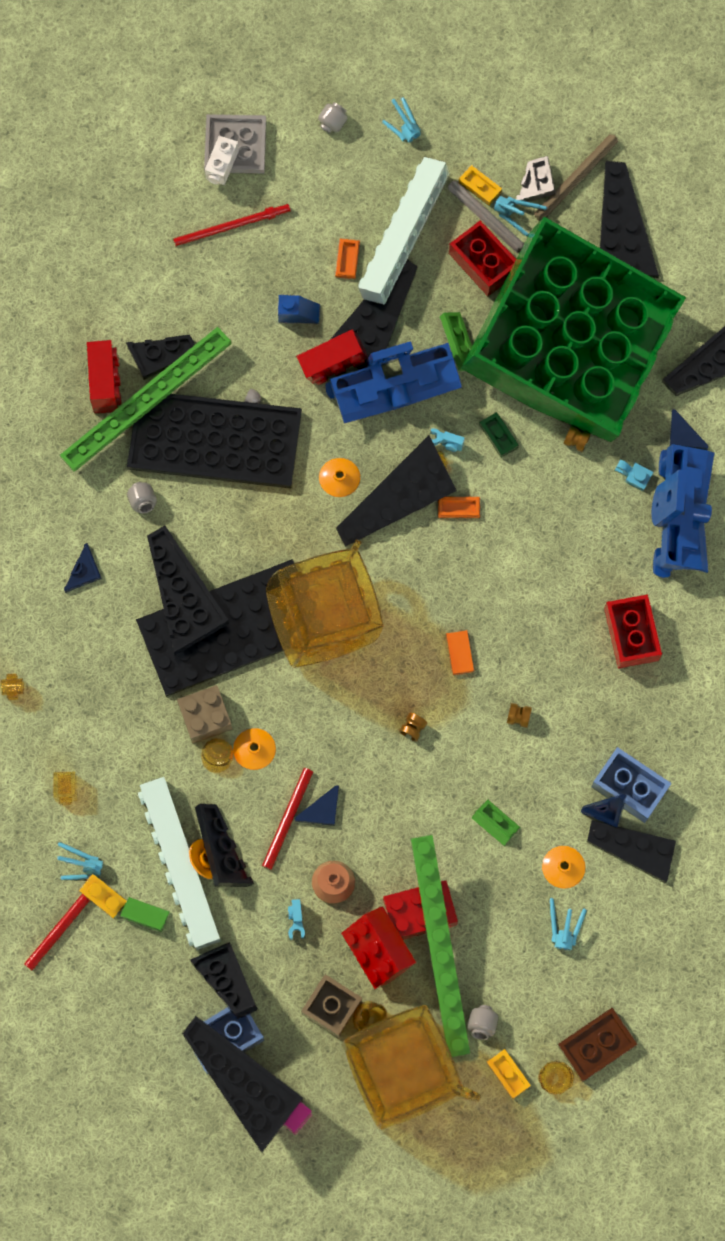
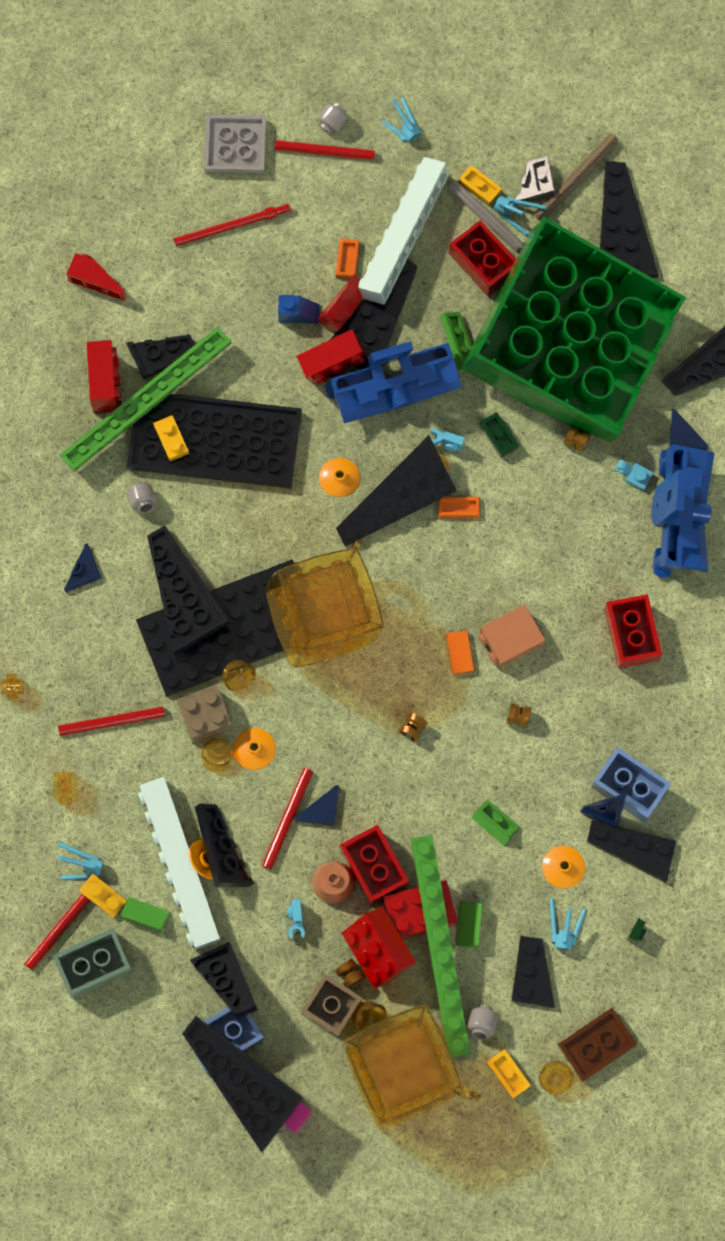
(89, 274): none -> red slope
(92, 963): none -> sand green brick
(110, 721): none -> red piece
(171, 438): none -> yellow plate
(221, 160): white brick -> none
(236, 670): none -> clear yellow hair
(253, 396): light grey hinge -> none
(324, 150): none -> red piece
(341, 306): none -> red slope
(351, 978): none -> pearl gold wheel
(374, 865): none -> red brick
(469, 925): none -> bright green slope
(511, 636): none -> nougat brick
(532, 975): none -> black wing
(637, 932): none -> dark green plate

